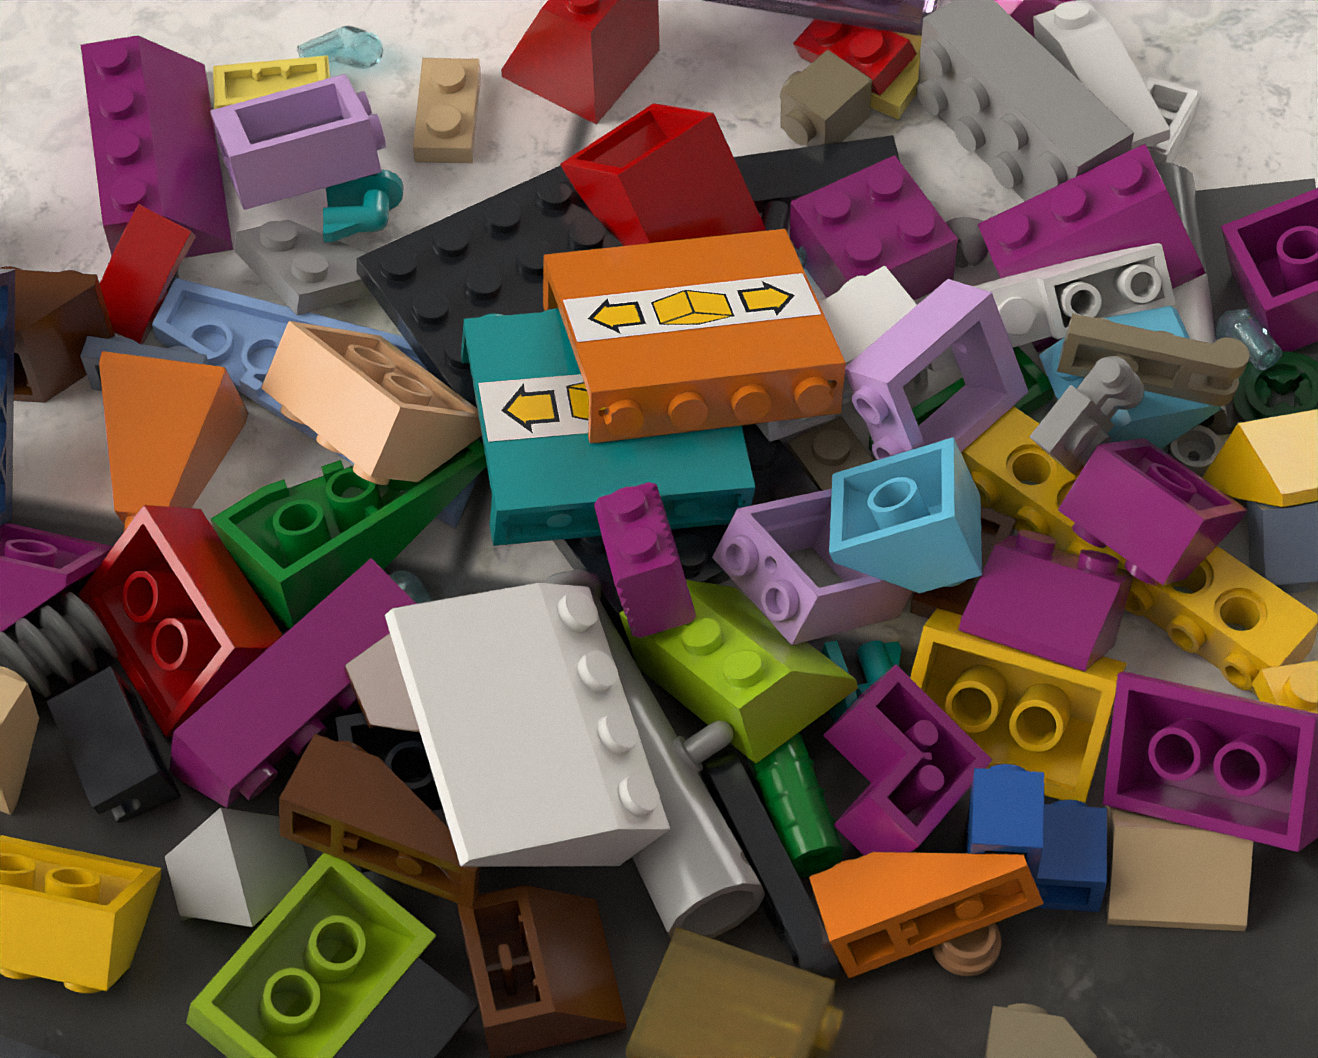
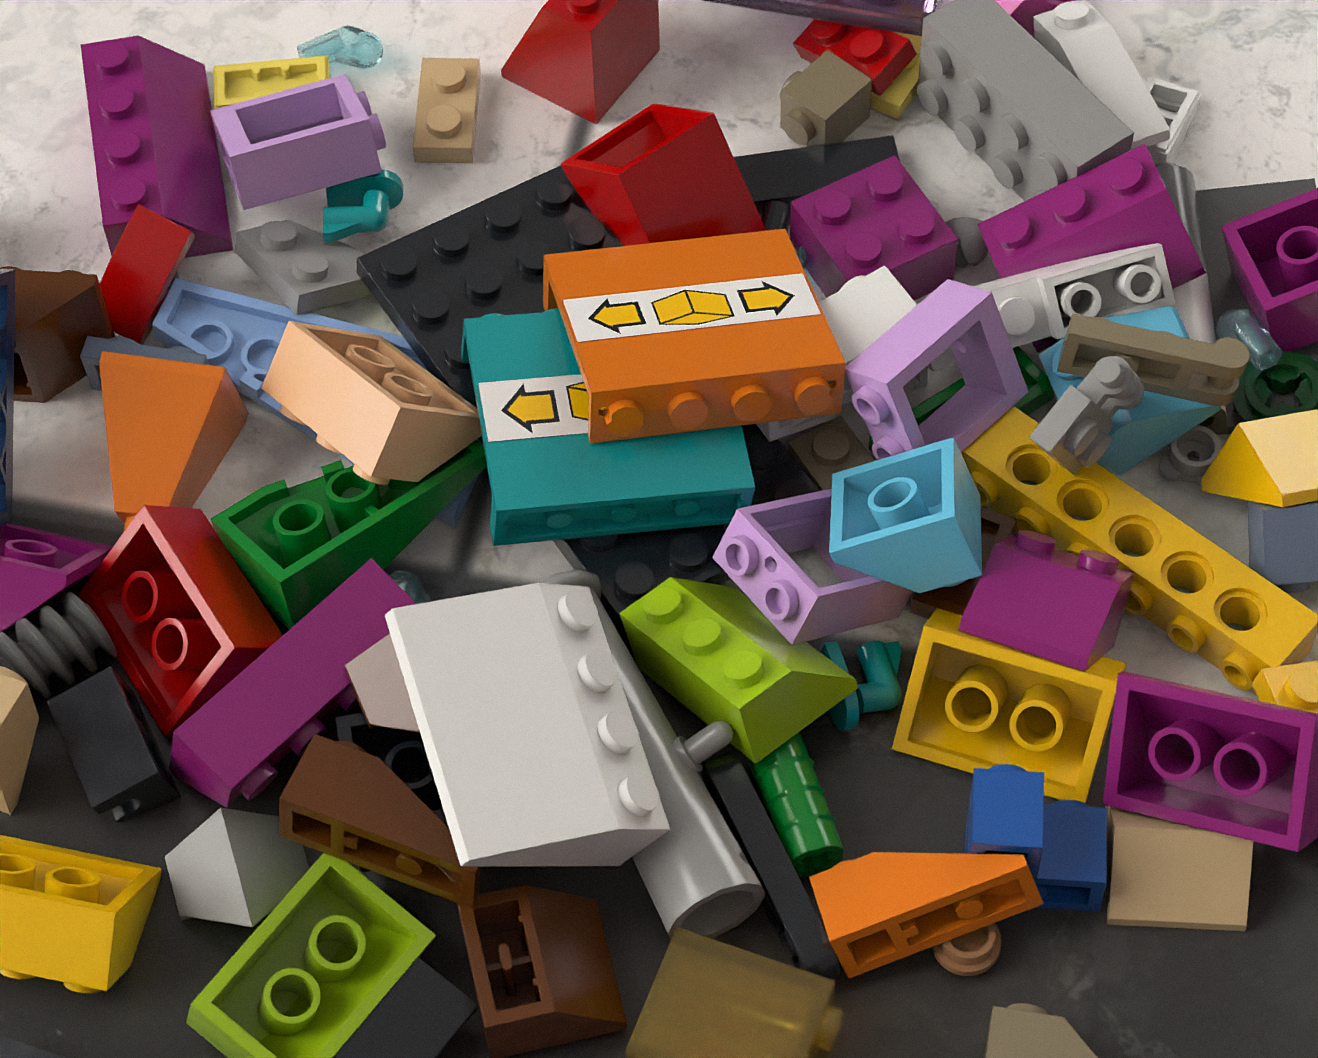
(644, 560): magenta brick -> none
(911, 757): magenta brick -> none
(1149, 510): magenta slope -> none

